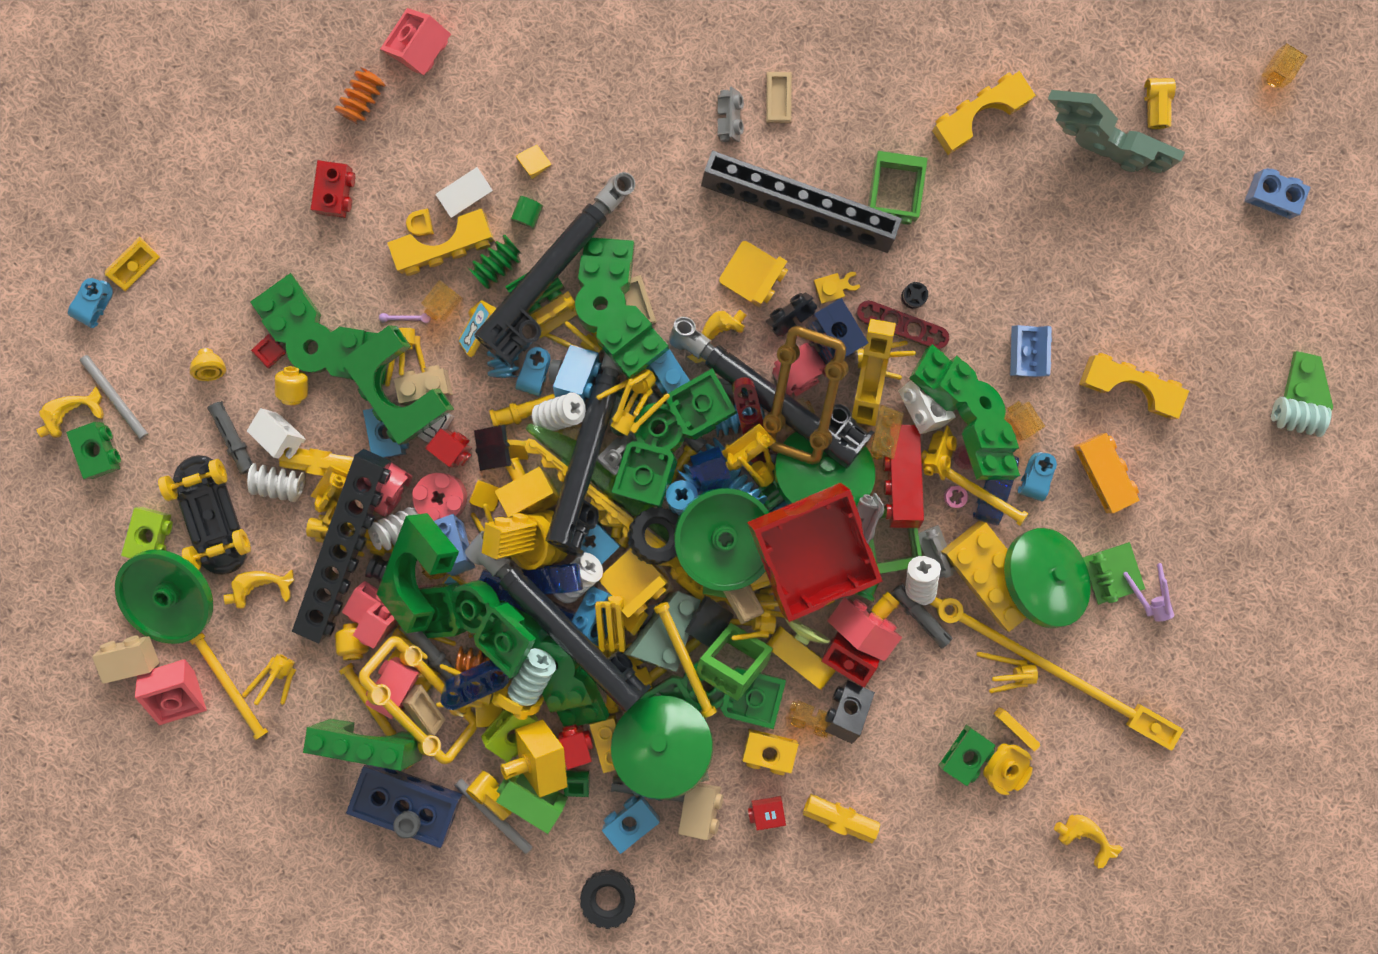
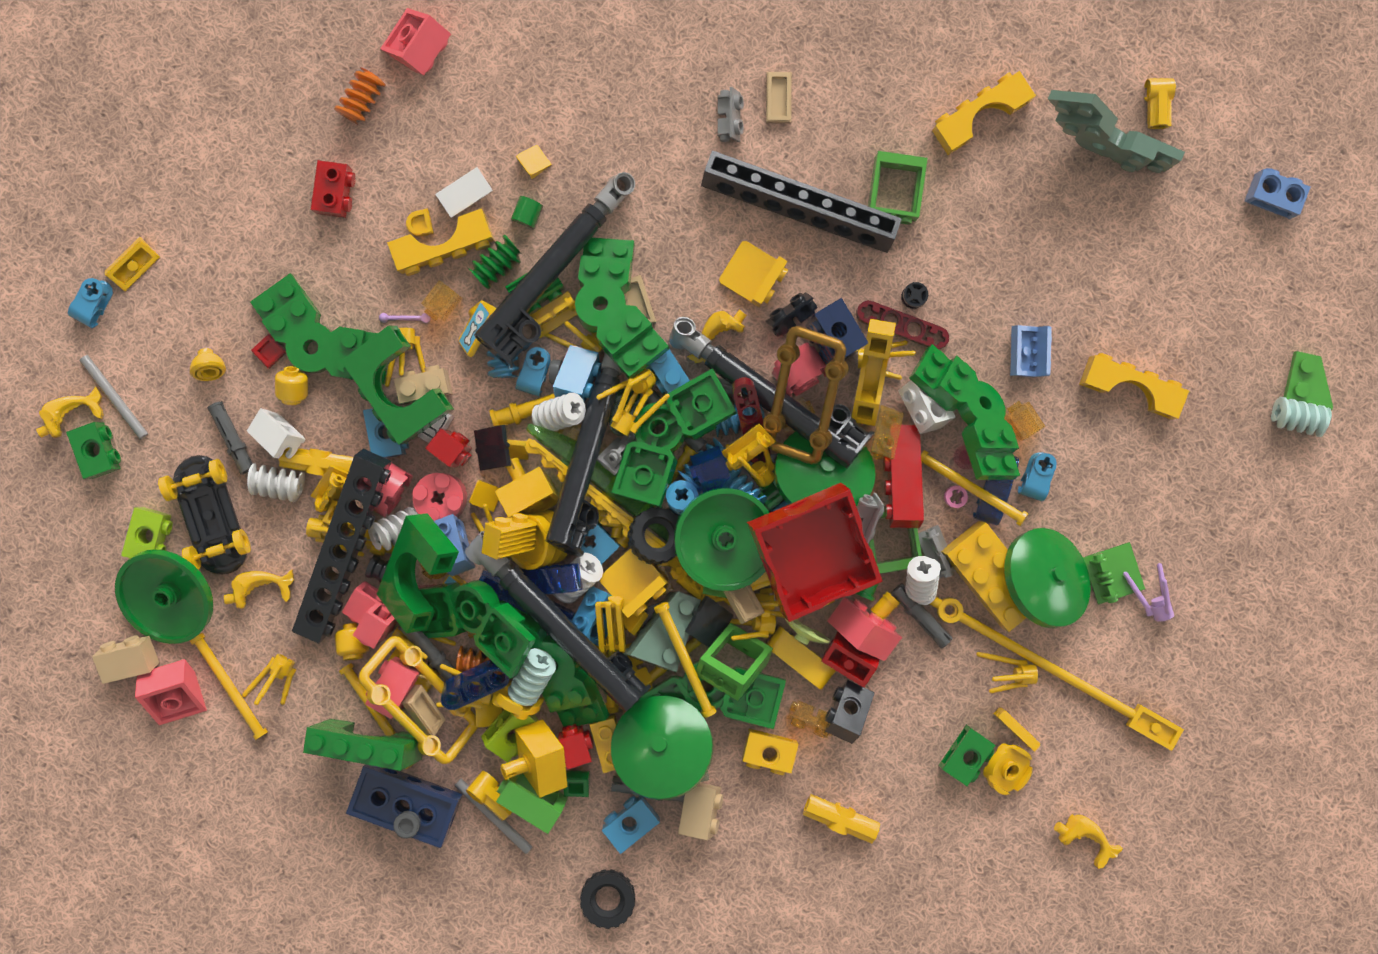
(767, 813): red brick -> none
(831, 287): yellow plate -> none
(942, 446): yellow hinge -> none
(1107, 473): light orange brick -> none
(1284, 66): clear yellow brick -> none

